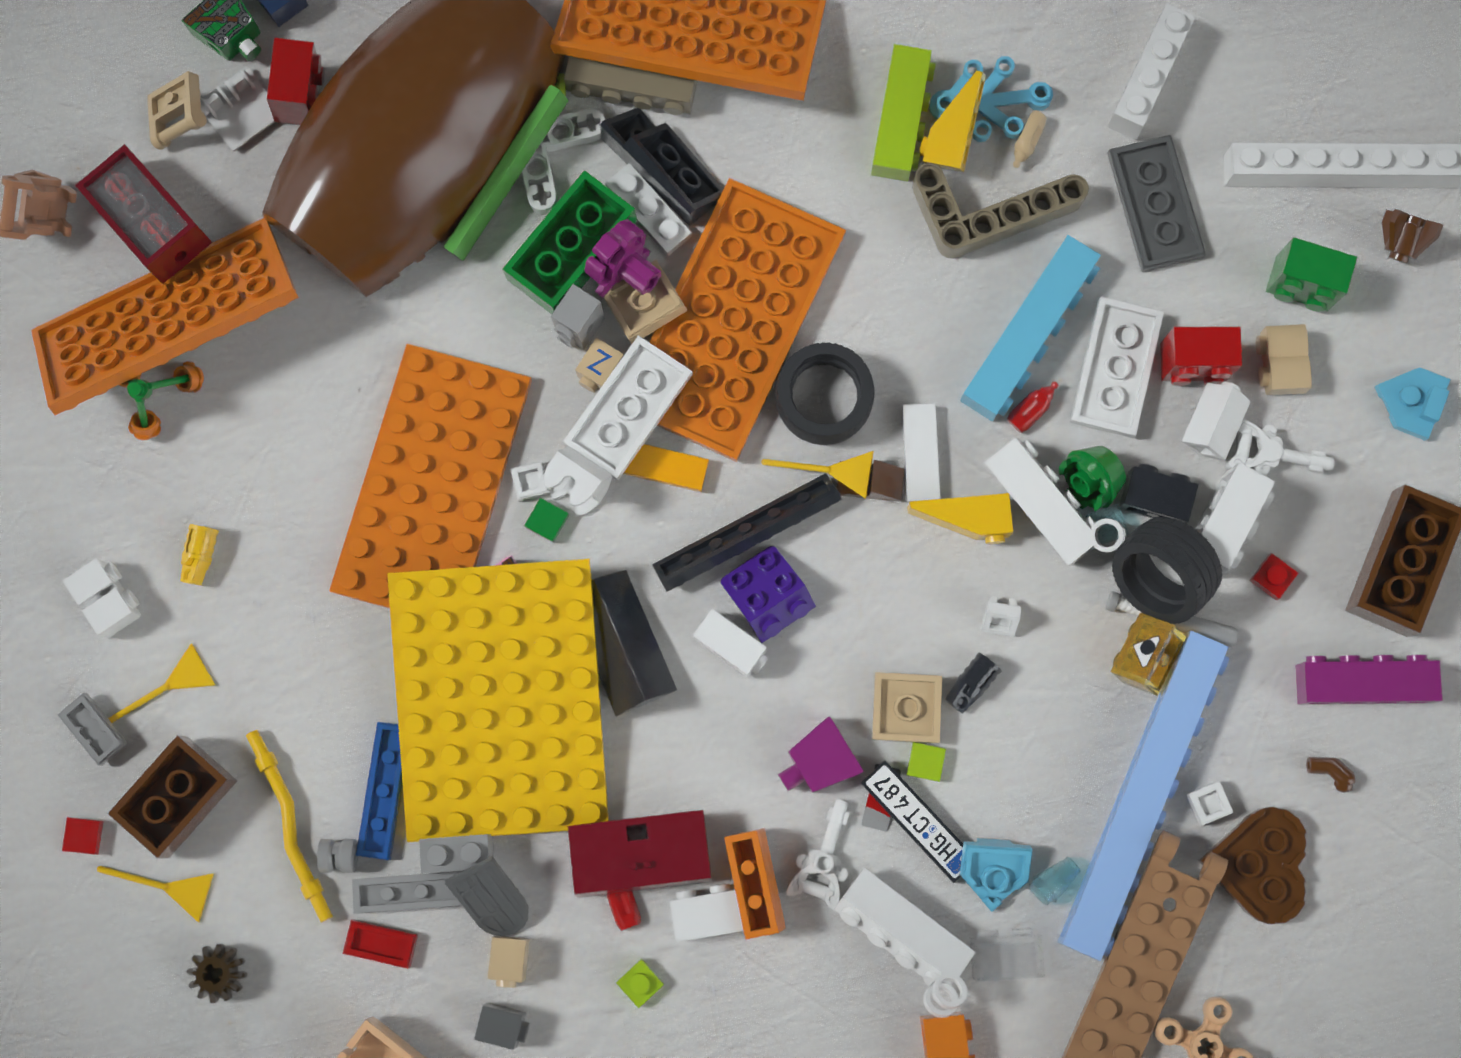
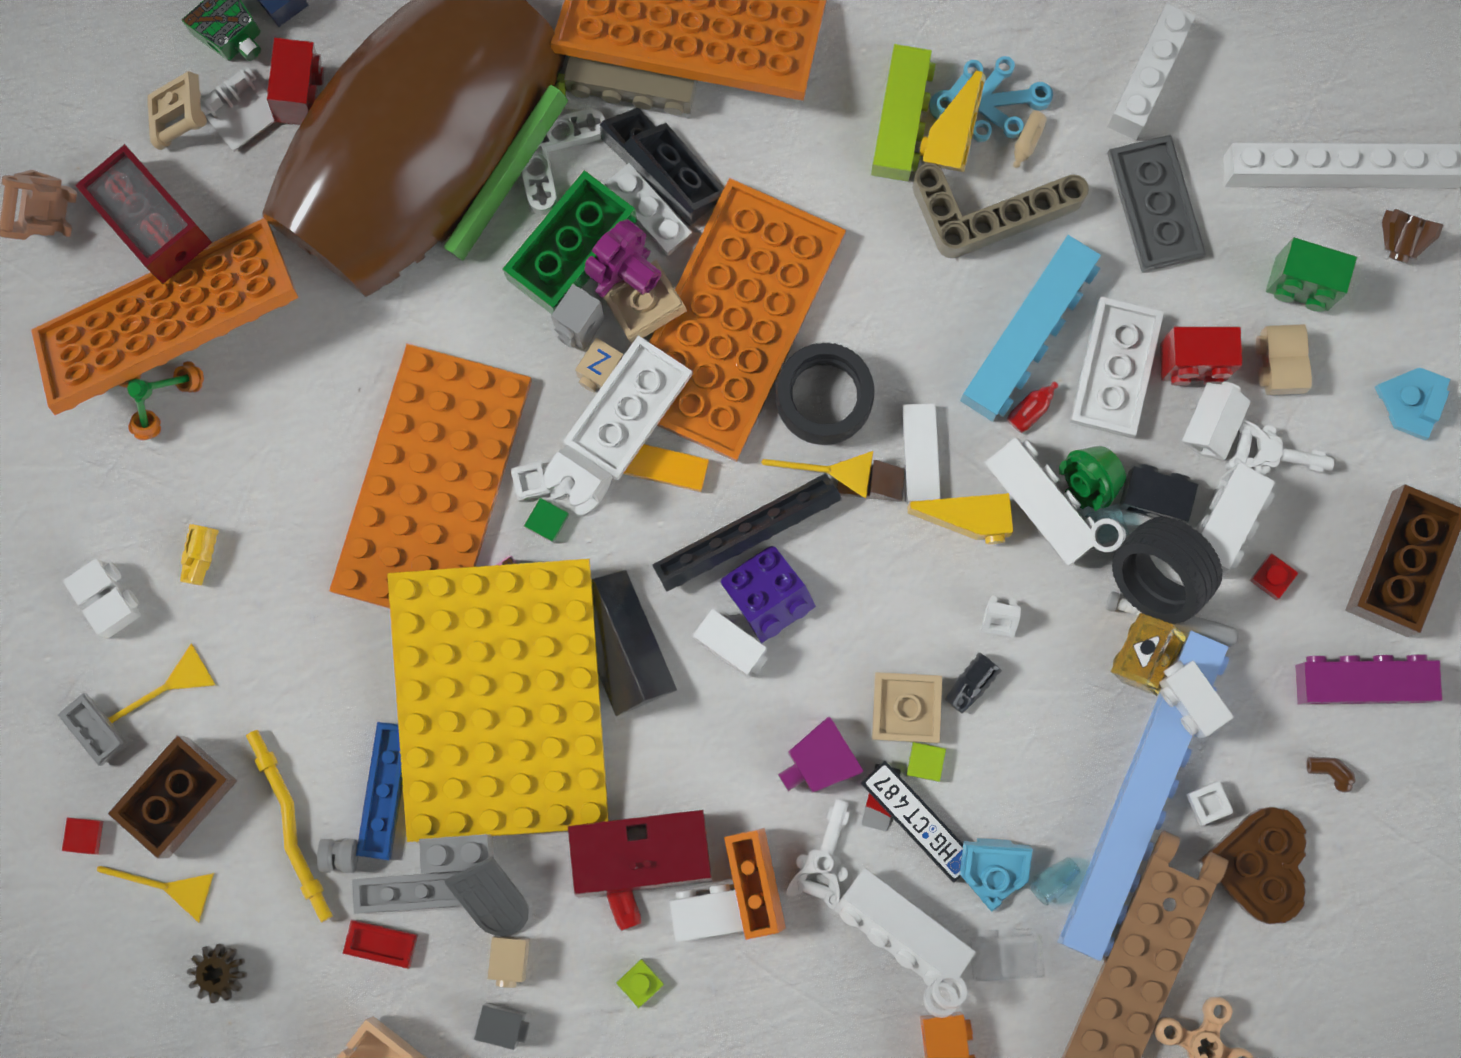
(1194, 698): none -> white brick

